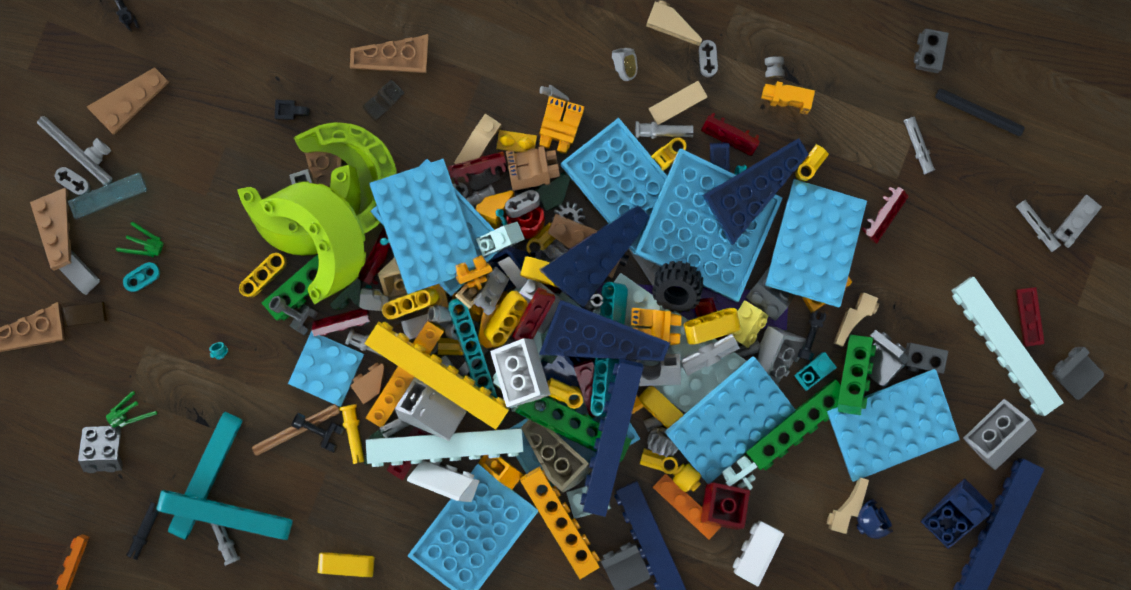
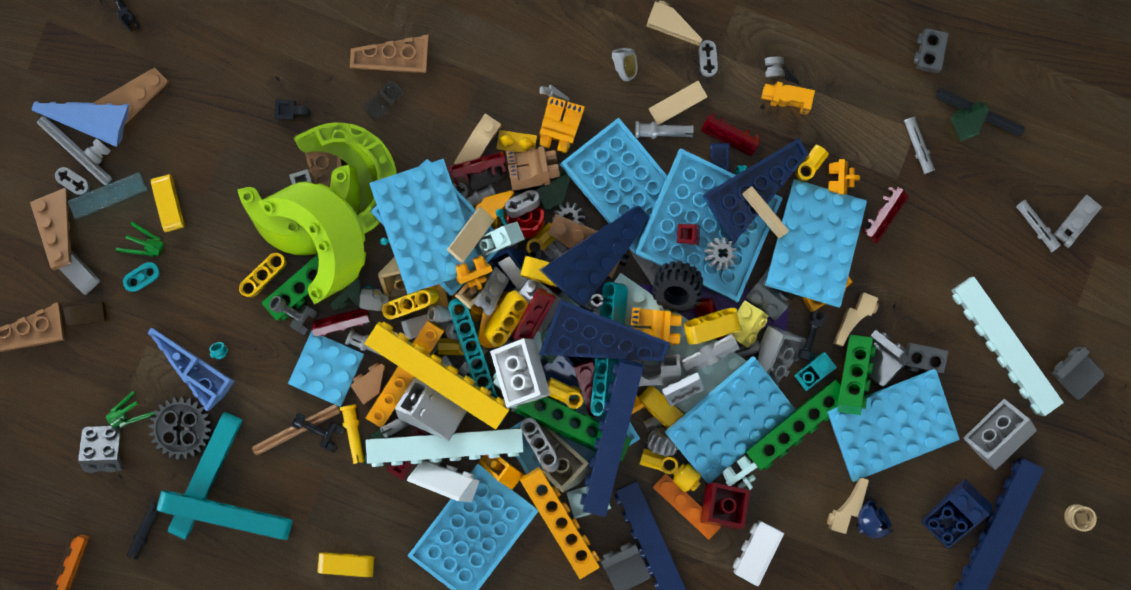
(99, 121): none -> medium blue wedge
(167, 203): none -> yellow beam
(197, 429): none -> dark grey gear
(203, 379): none -> medium blue wedge
(225, 544): light grey pin -> none
(375, 259): dark red plate -> none
(470, 234): none -> tan tile
(534, 438): none -> light grey beam
(667, 153): yellow piece -> none
(683, 389): none -> light grey bracket
(688, 234): none -> dark red slope
(728, 255): none -> light grey gear
(765, 212): none -> tan tile
(841, 185): none -> light orange hips
(969, 122): none -> clear green slope
(1030, 317): dark red plate -> none
(1080, 517): none -> tan wheel

